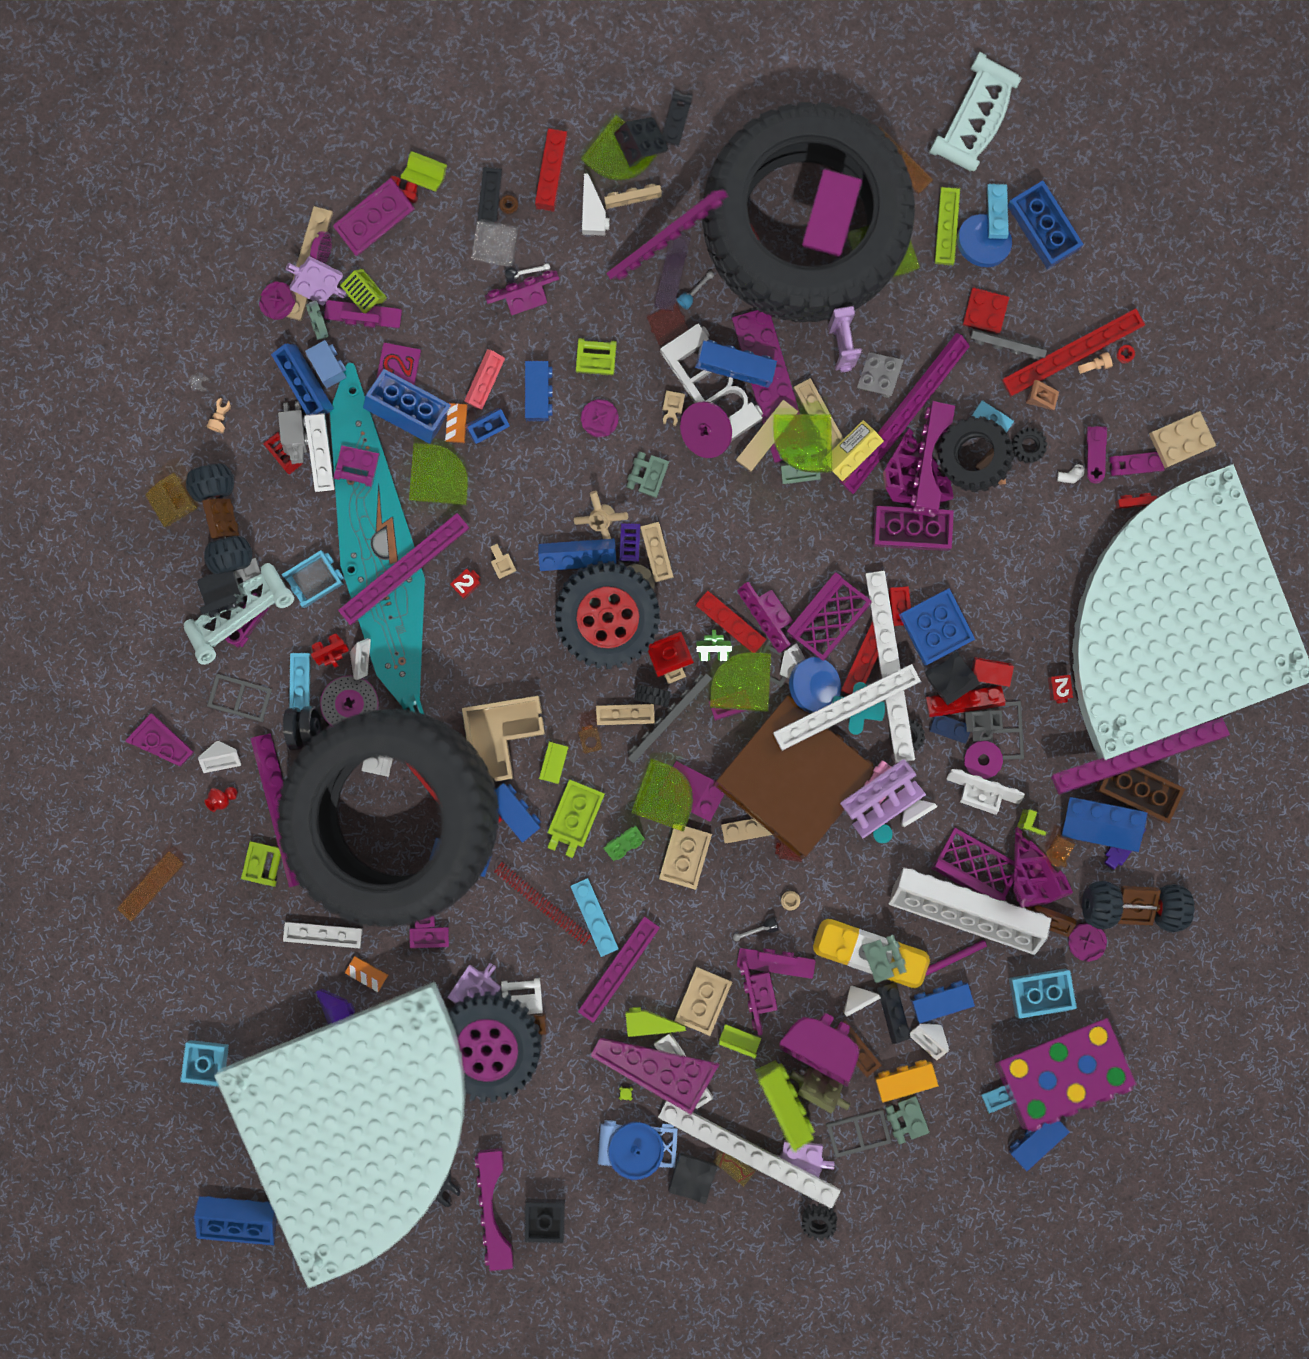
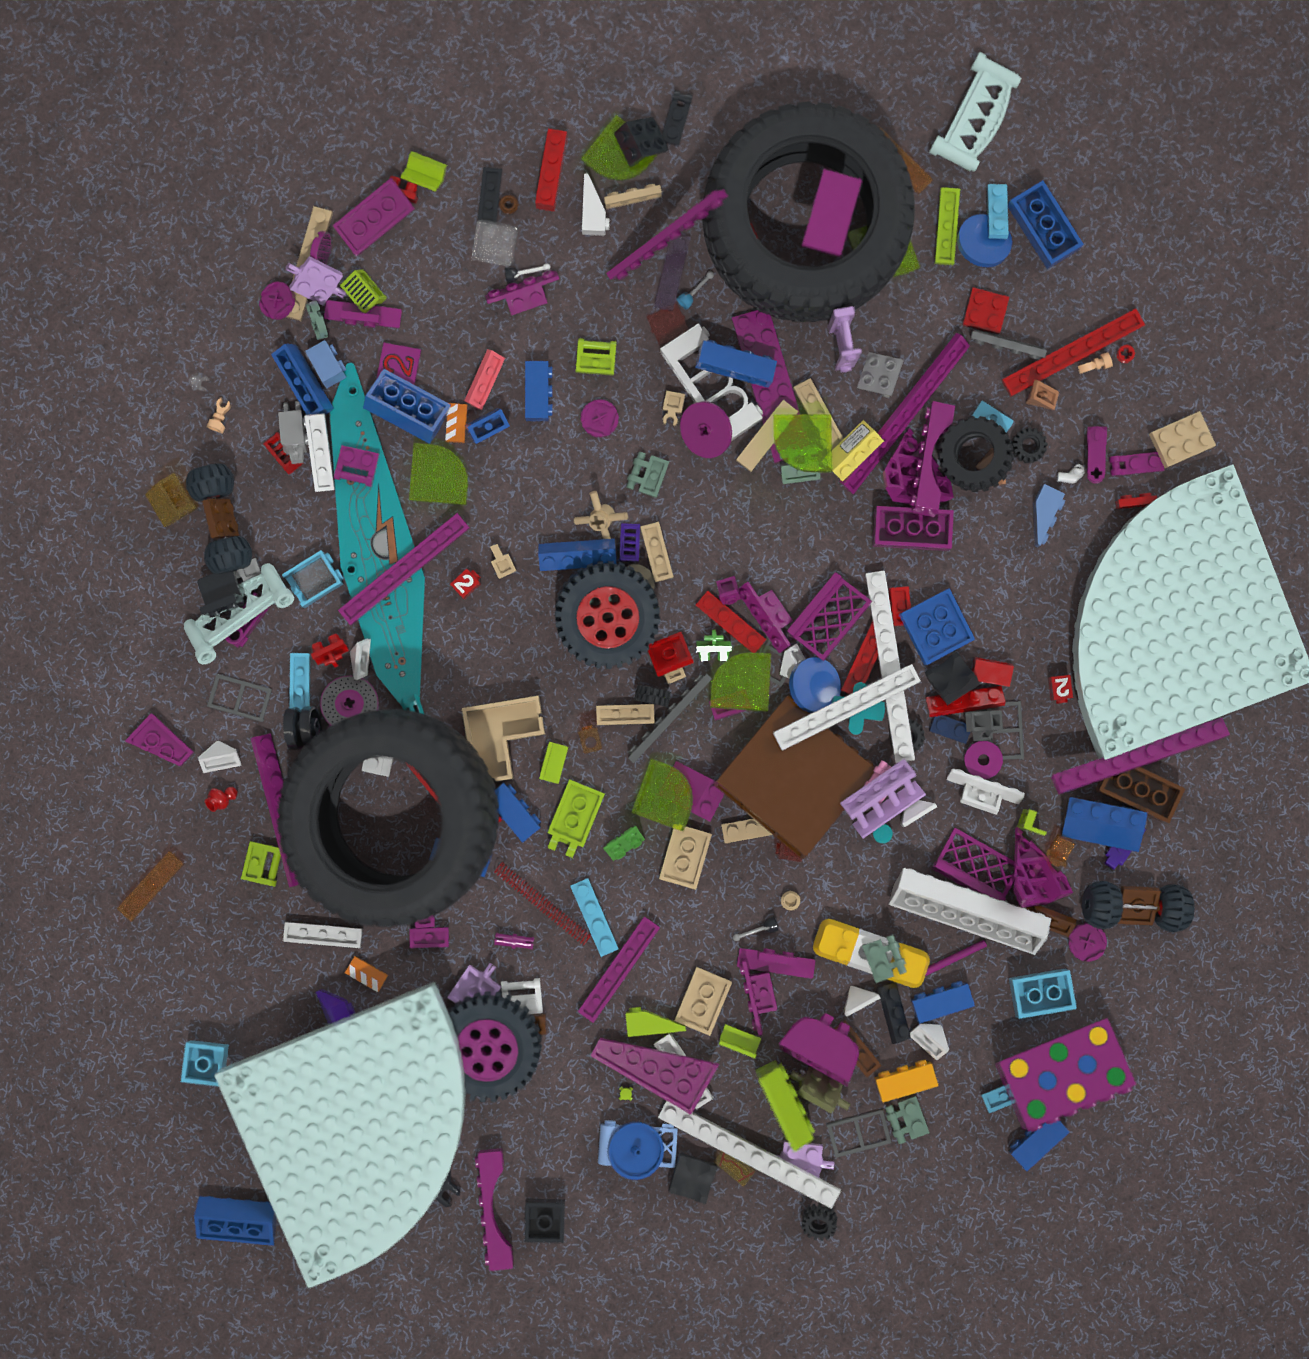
(514, 941): none -> magenta pin
(728, 590): none -> magenta bracket
(1044, 510): none -> medium blue slope

